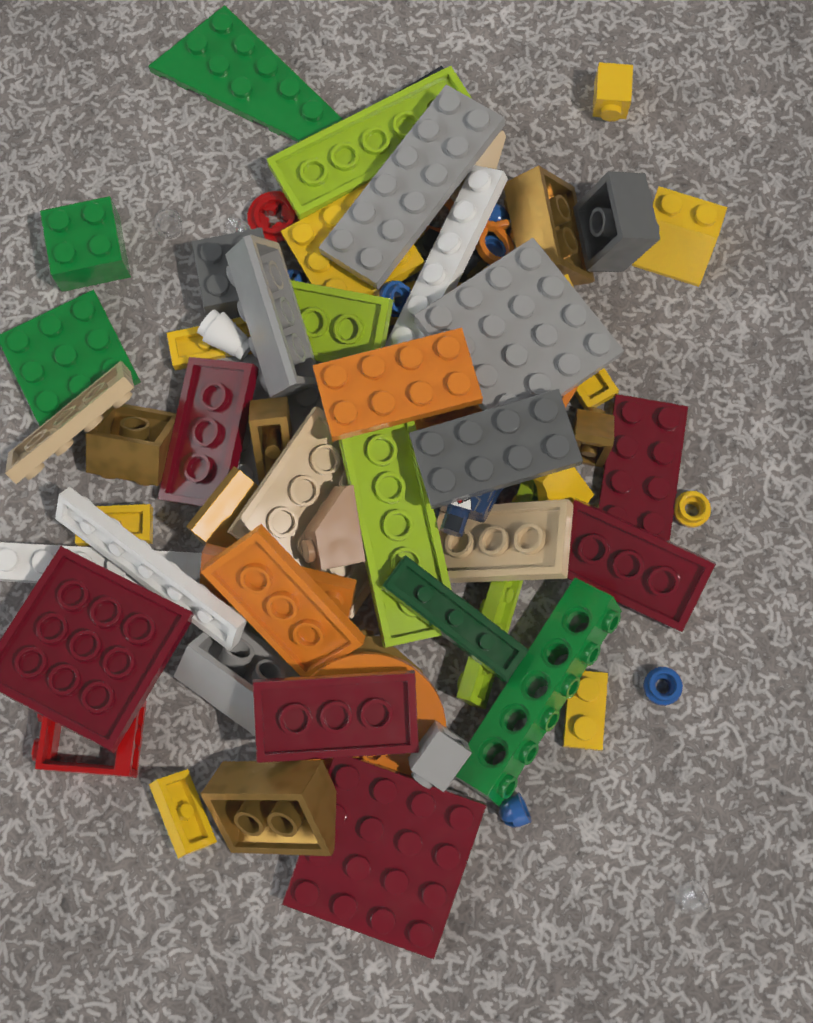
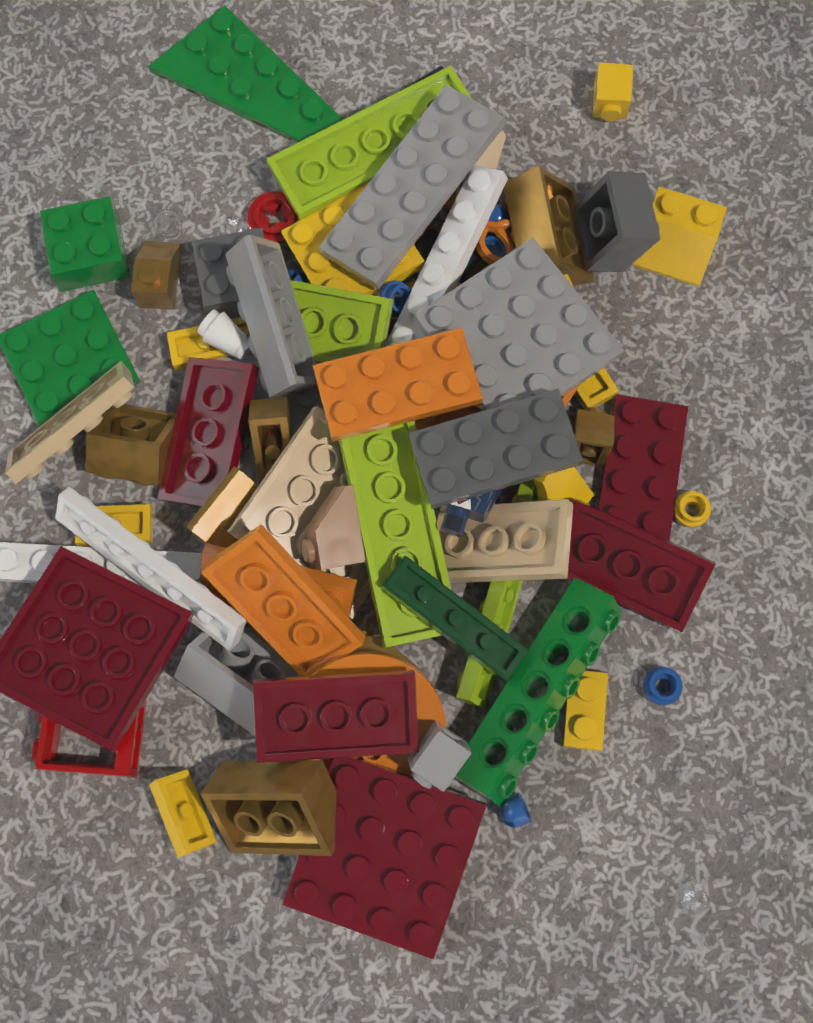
(156, 275): none -> pearl gold slope

